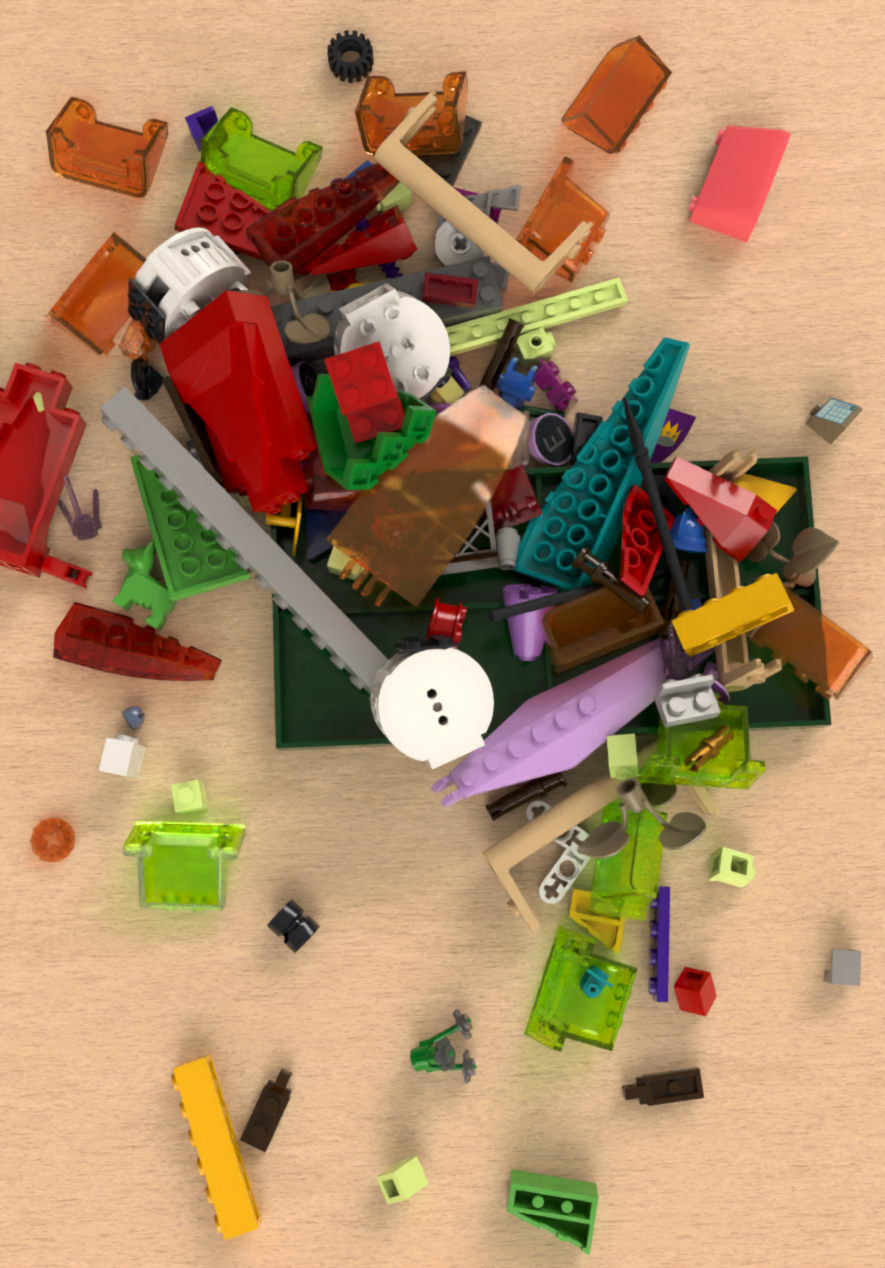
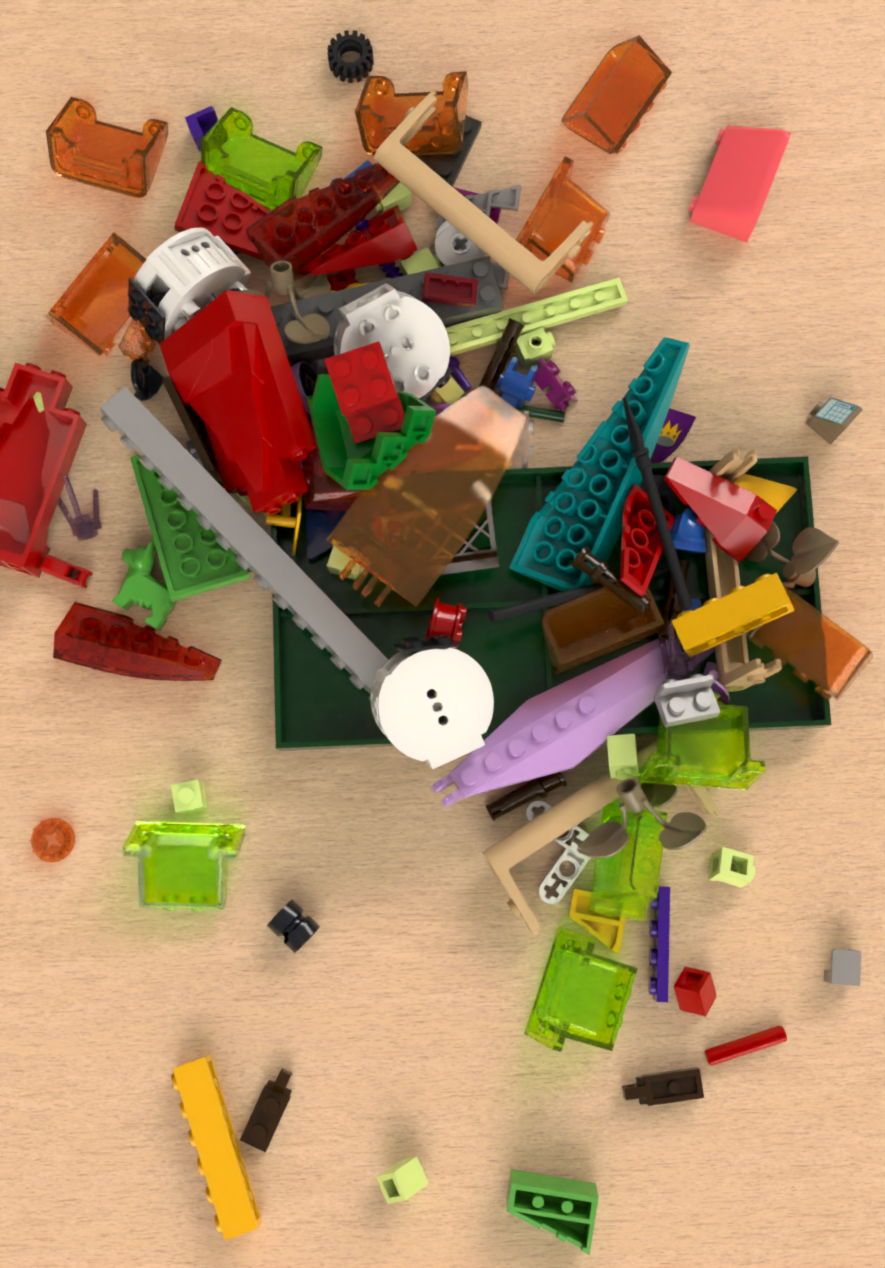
(122, 756): white brick -> none
(133, 716): sand blue hinge -> none
(420, 262): none -> yellowish green brick
(443, 1055): plant -> none
(507, 547): light grey cone -> none
(514, 500): dark red hinge -> none
(526, 629): medium lavender cone -> none
(550, 440): black tile -> none
(584, 428): black plate -> none
(593, 981): teal hinge -> none
(709, 748): pearl gold pin -> none
(745, 1045): none -> red axle

